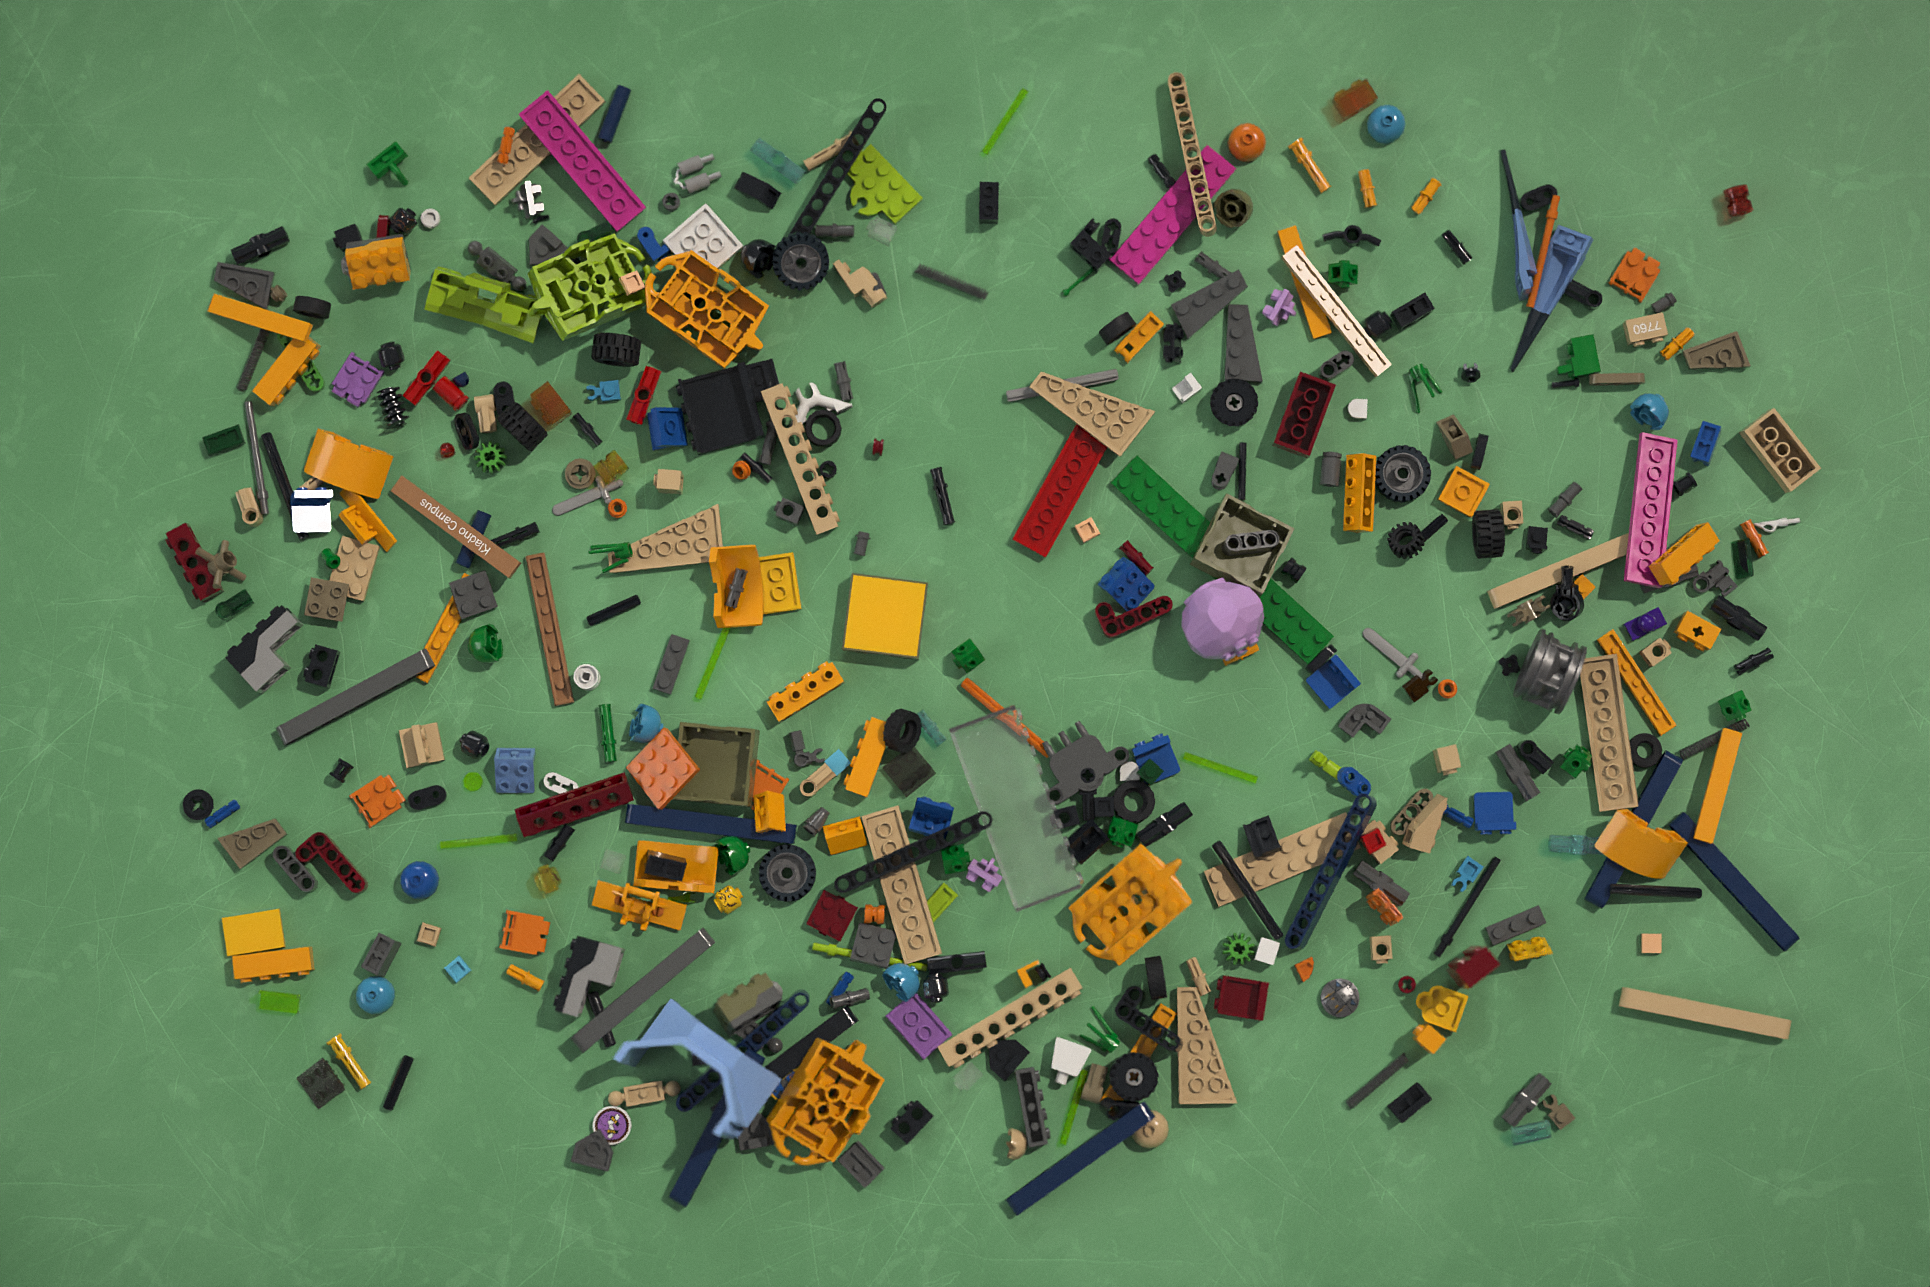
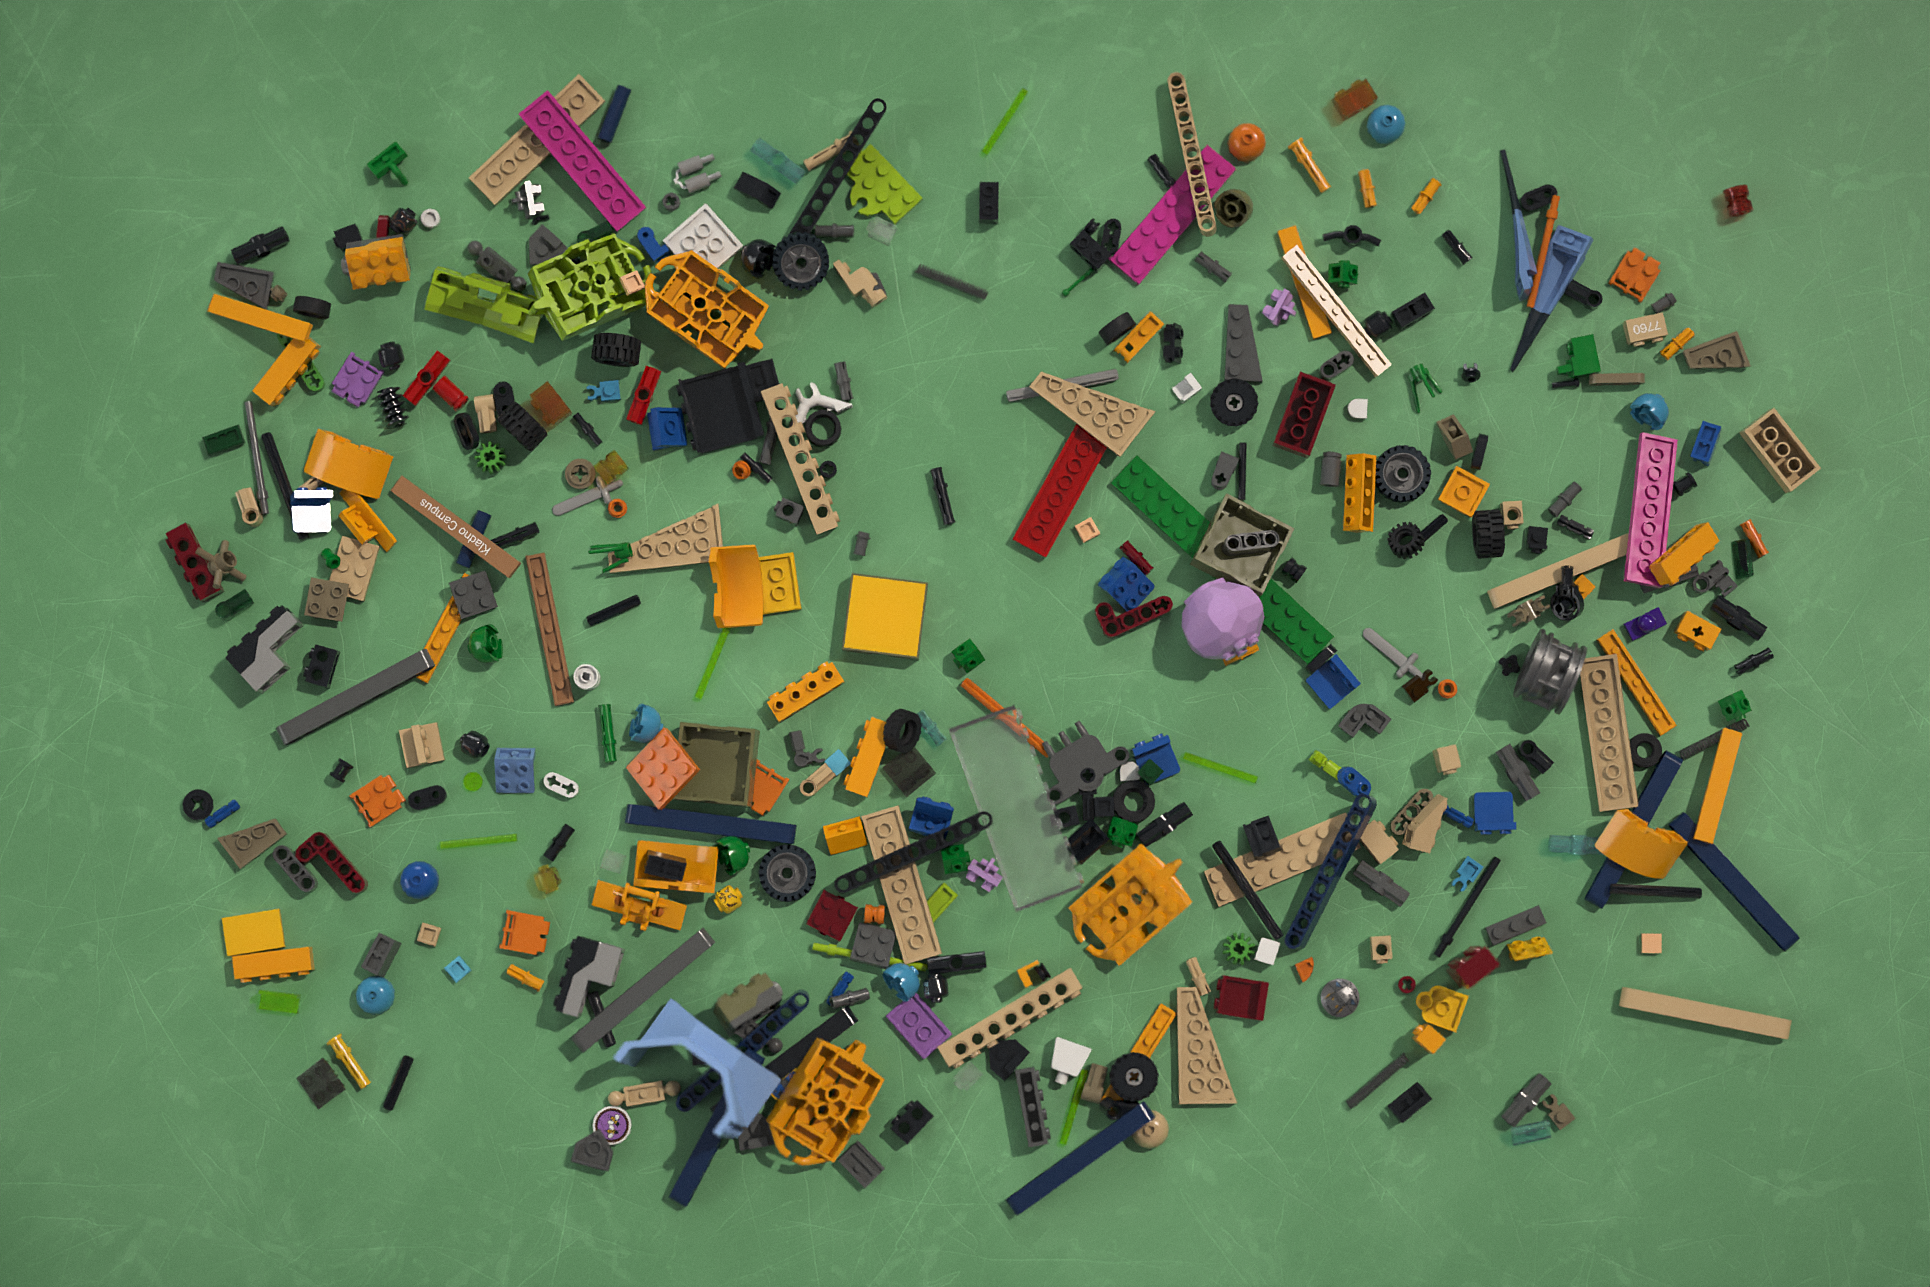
(251, 360): dark grey piece -> none
(447, 450): clear red hinge -> none
(461, 380): dark blue hinge -> none
(505, 146): orange axle -> none
(578, 797): dark red brick -> none
(669, 481): tan brick -> none
(671, 664): dark grey plate -> none
(685, 897): clear neon green hand -> none
(736, 587): dark grey pin -> none
(769, 812): light orange panel -> none
(816, 821): dark grey cone -> none
(878, 447): dark red bush -> none
(1017, 1145): tan hair -> none
(1109, 1042): green plant -> none
(1150, 1024): black beam -> none
(1155, 977): black tyre -> none
(1175, 276): black plate -> none
(1207, 302): dark grey wing -> none
(1373, 840): red plate -> none
(1389, 912): orange plate -> none
(1576, 760): green brick -> none
(1648, 656): tan brick -> none
(1775, 523): white hand -> none

